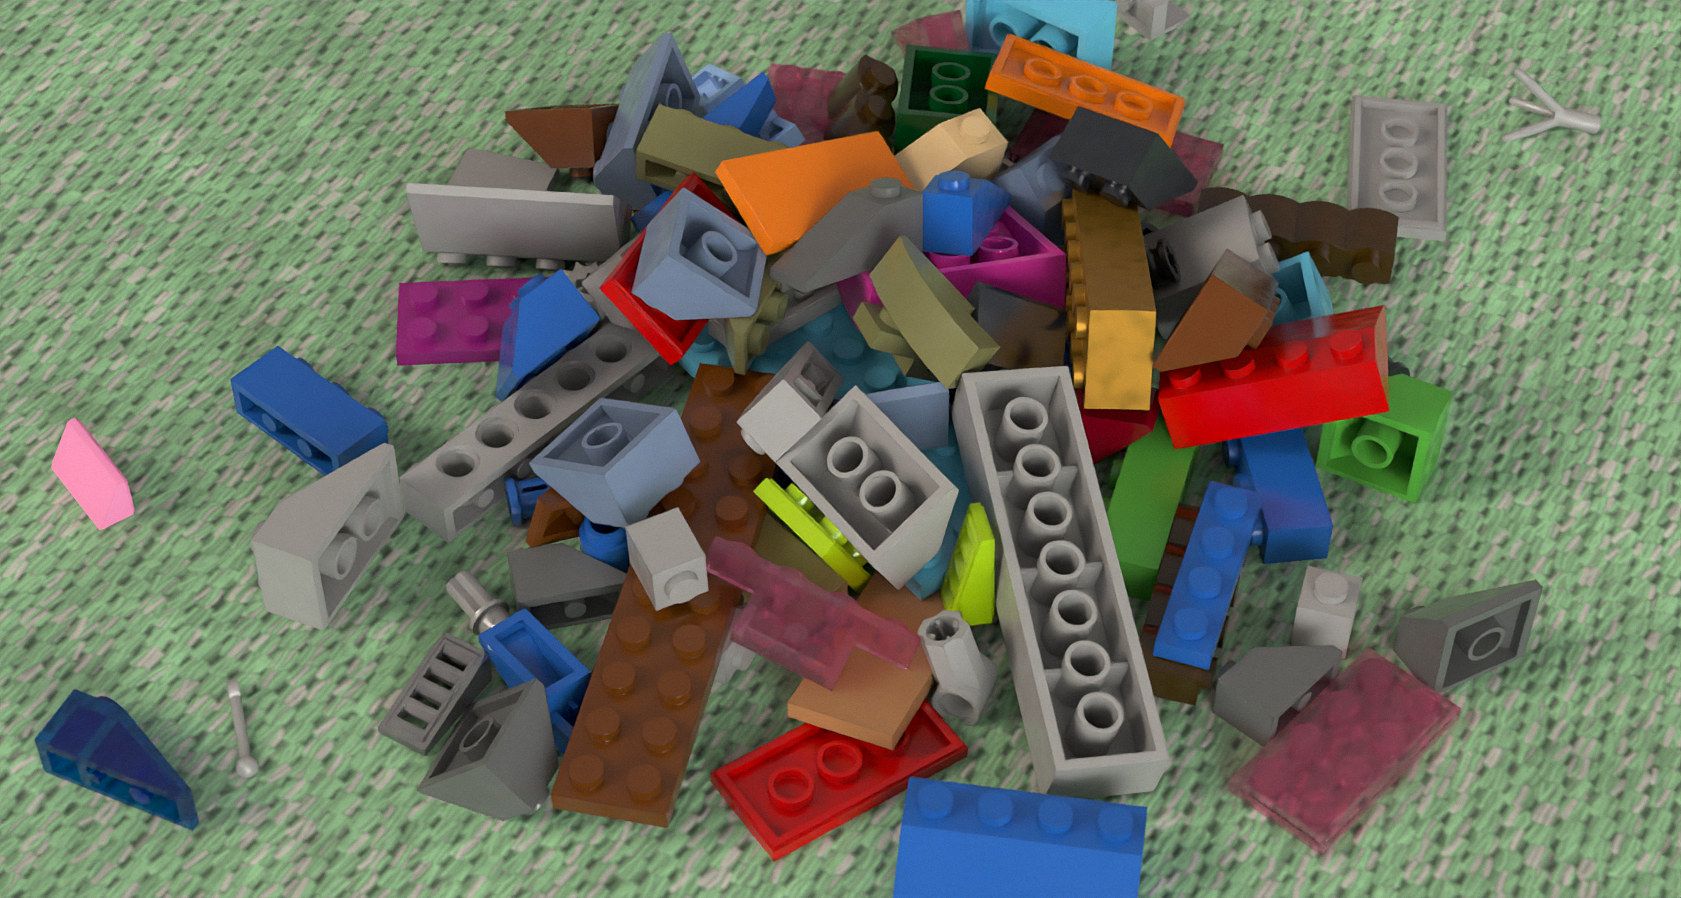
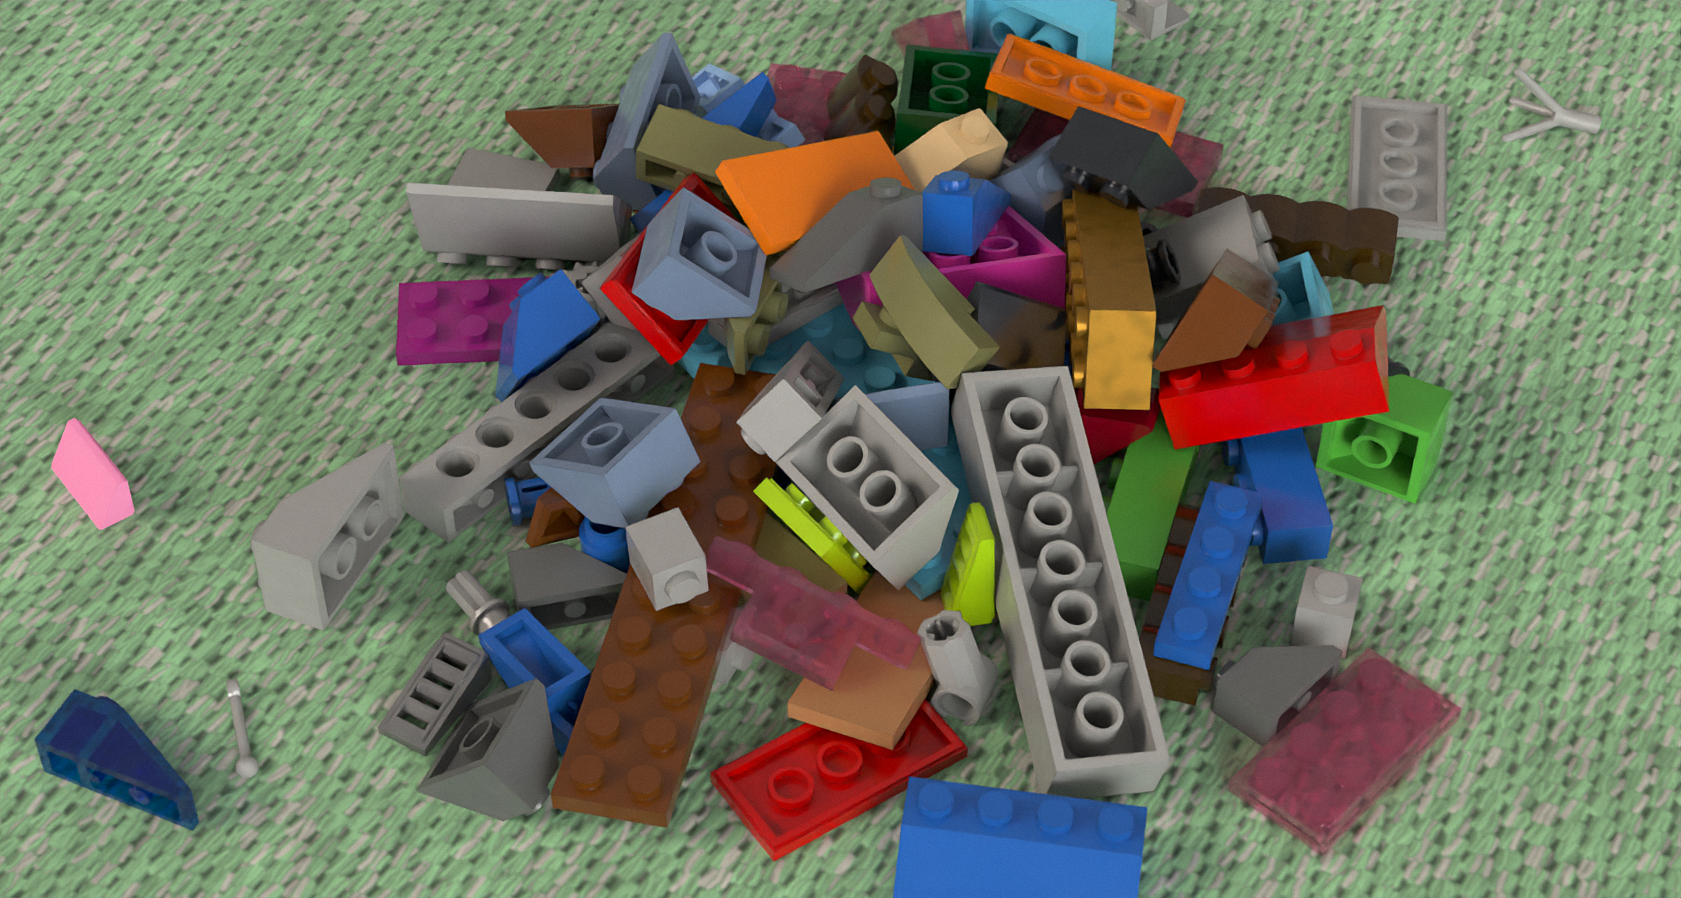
(306, 411): blue brick -> none
(1467, 634): dark grey slope -> none

